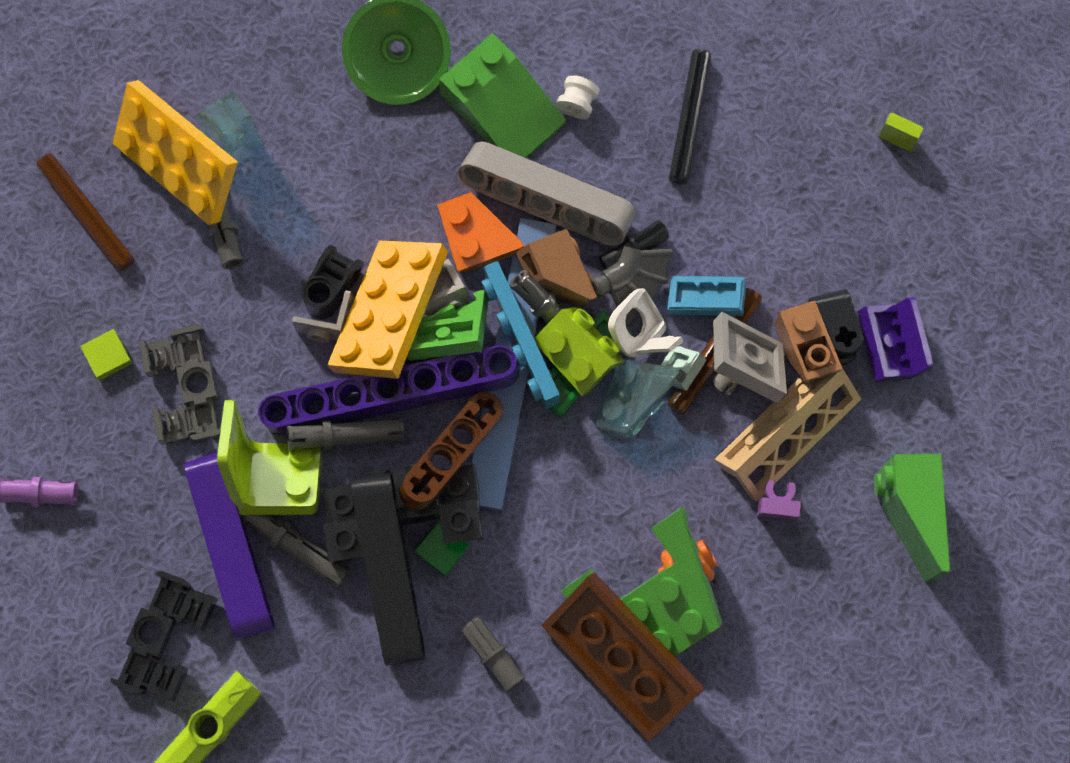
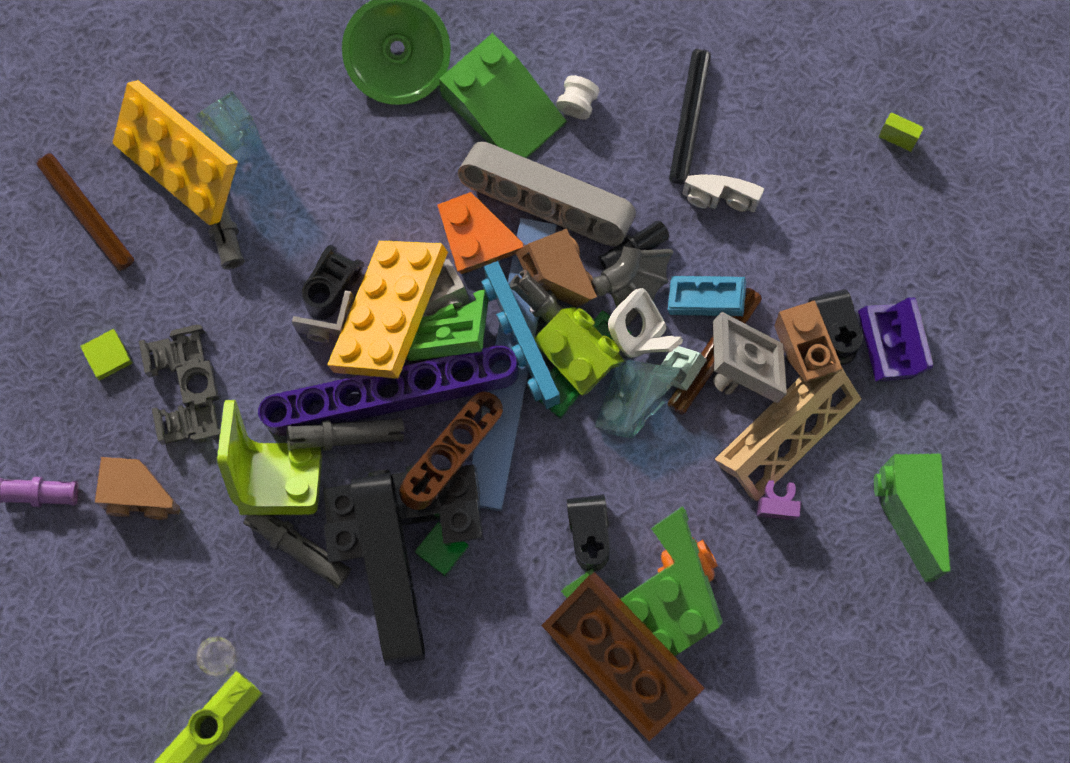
(131, 486): none -> medium nougat slope
(141, 666): black piece -> none
(222, 663): none -> clear wheel
(228, 550): dark purple beam -> none
(493, 654): dark grey axle -> none
(589, 525): none -> black piece
(709, 189): none -> white slope

